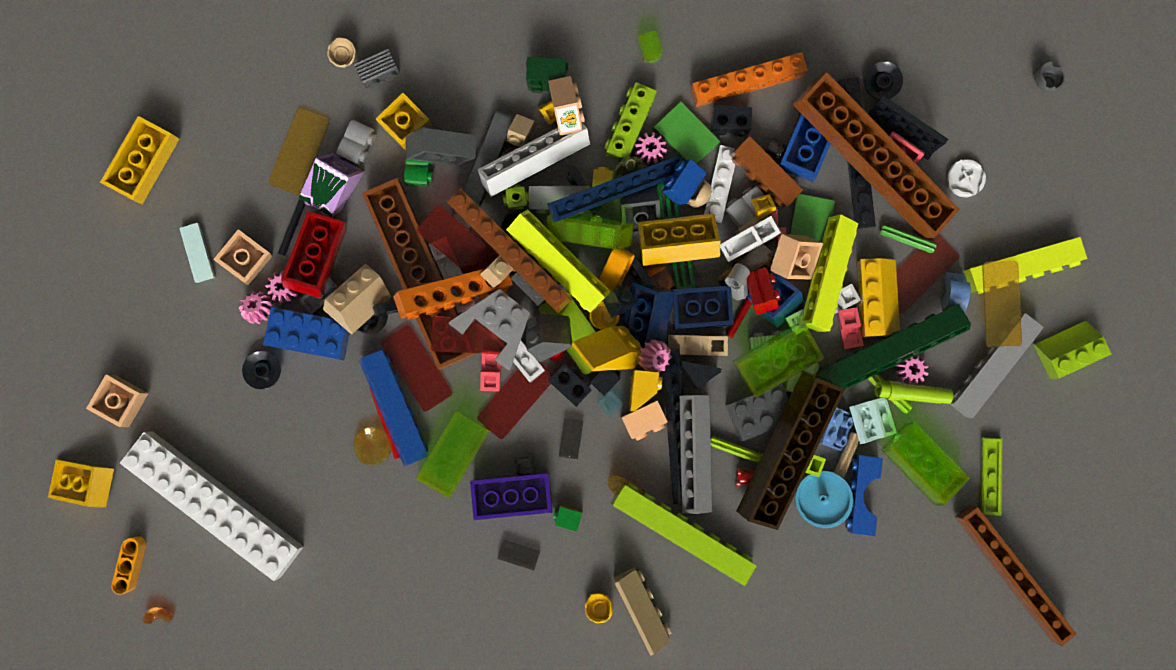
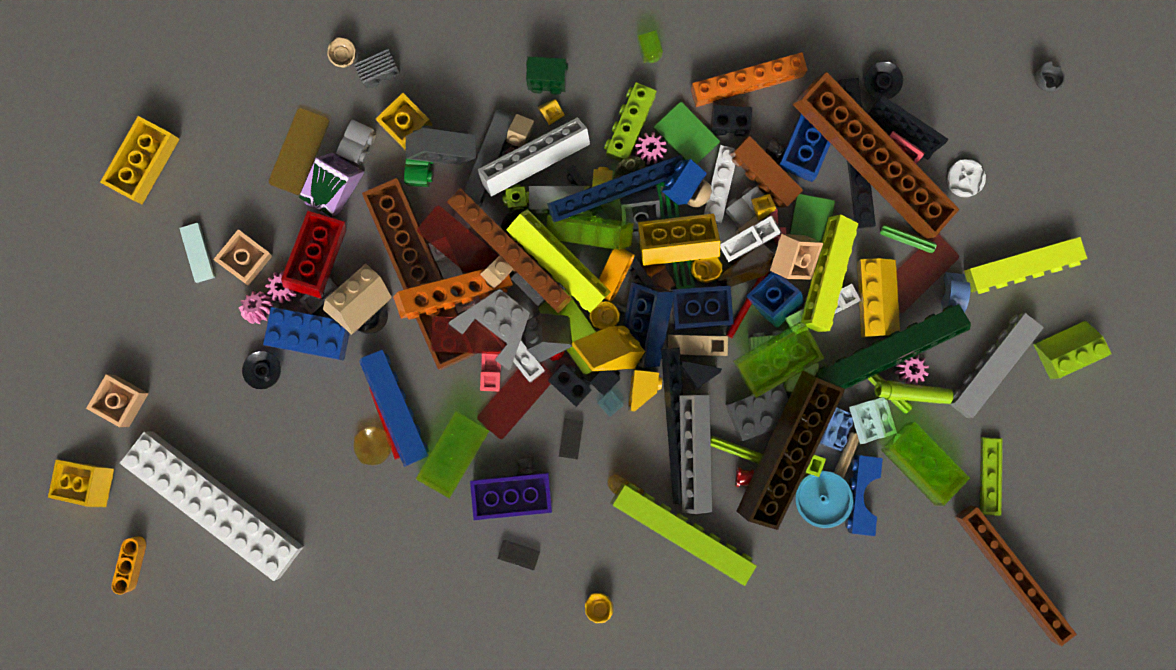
(157, 613): clear orange arm -> none
(291, 228): black bar -> none
(385, 308): black beam -> none
(416, 368): clear red piece -> none
(566, 105): light nougat brick -> none
(567, 518): green brick -> none
(619, 301): black brick -> none
(643, 420): light nougat brick -> none
(644, 614): tan slope -> none
(654, 356): bright pink gear -> none
(706, 269): none -> yellow hair
(738, 281): light grey piece -> none
(762, 292): red brick -> none
(850, 328): coral slope -> none
(1002, 303): clear yellow piece -> none

